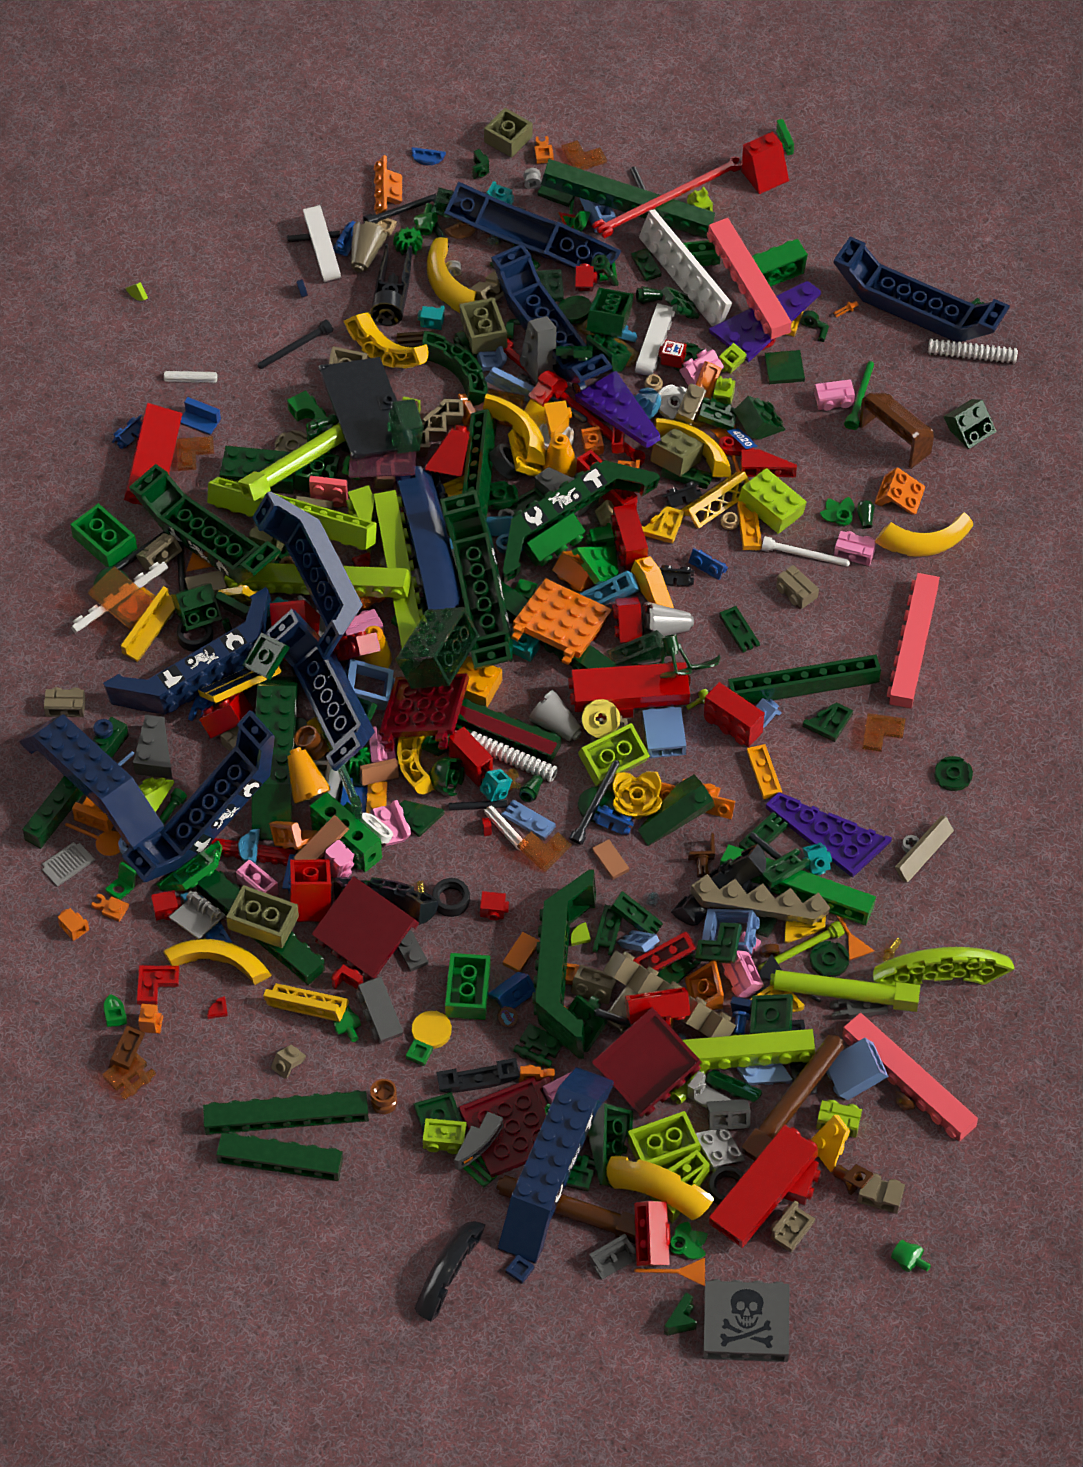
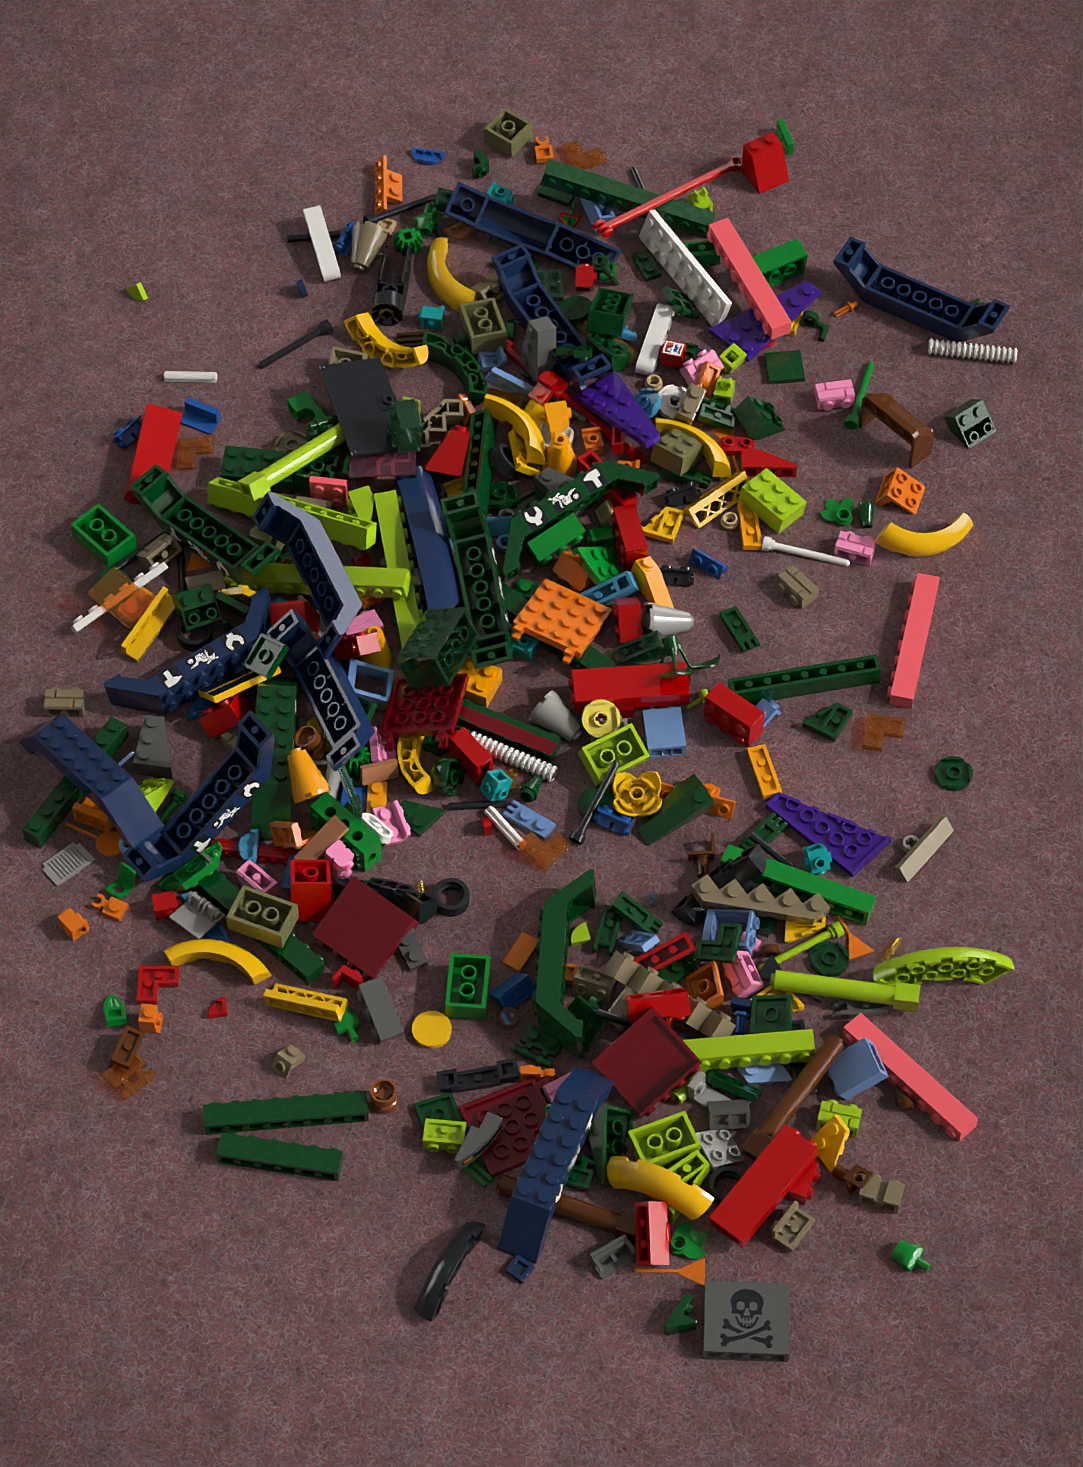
(103, 728): dark blue tile -> none
(419, 1052): green plate -> none
(454, 267): light grey bush -> none
(493, 905): red brick -> none
(532, 178): light grey wheel -> none
(580, 220): green slope -> none
(610, 859): nougat tile -> none
(648, 295): dark green cone -> none
(745, 441): blue sticker -> none
(784, 868): dark green hinge -> none

